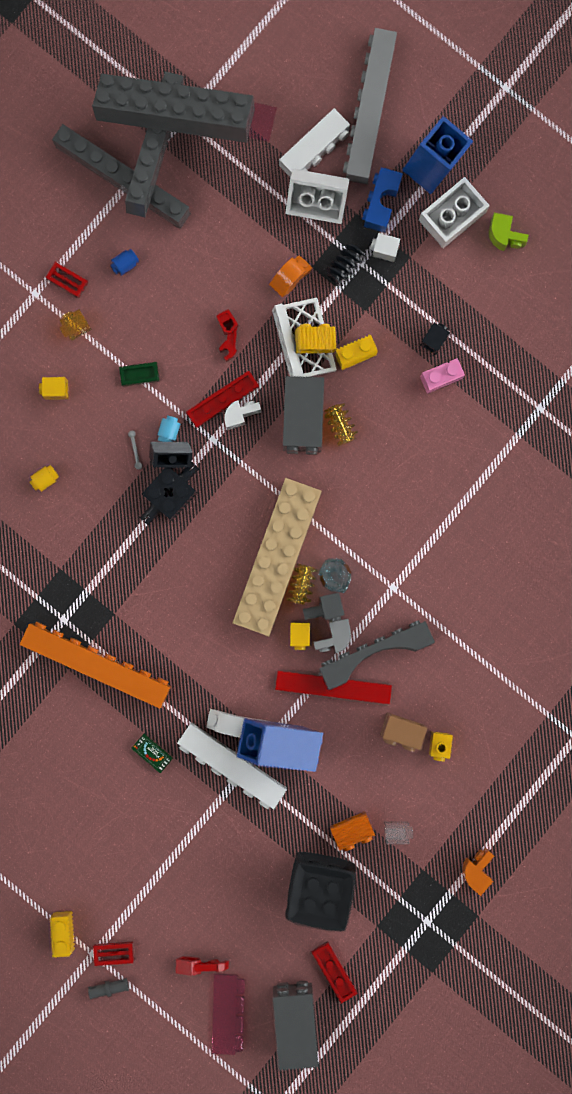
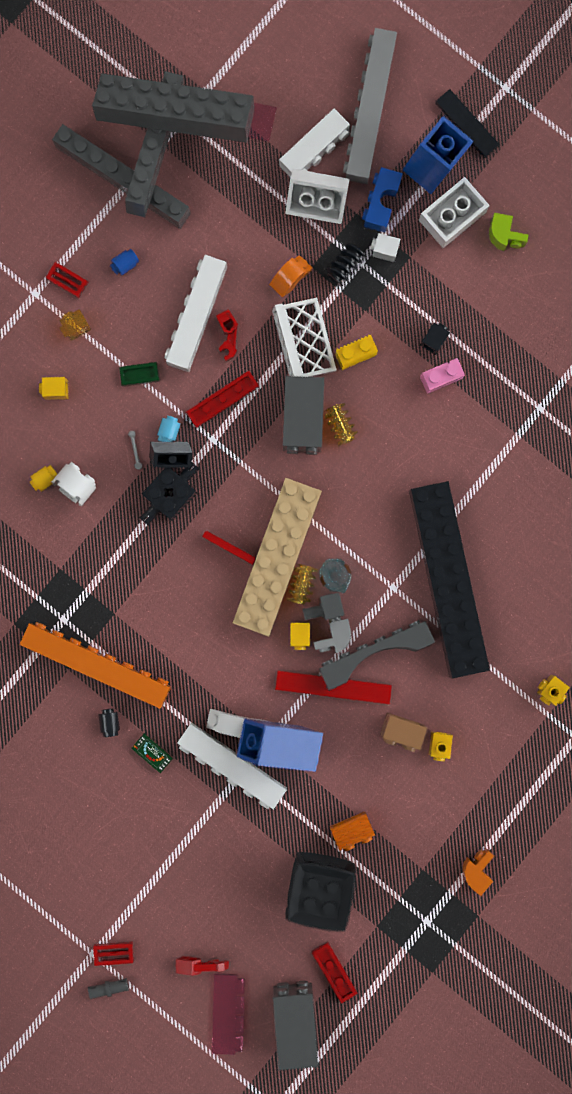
(62, 934): yellow brick -> none
(74, 484): none -> white brick
(109, 723): none -> black brick
(196, 314): none -> white brick
(229, 547): none -> red tile
(235, 414): white brick -> none
(315, 339): yellow brick -> none
(398, 832): clear brick -> none
(449, 580): none -> black brick
(467, 123): none -> black tile
(559, 690): none -> yellow brick

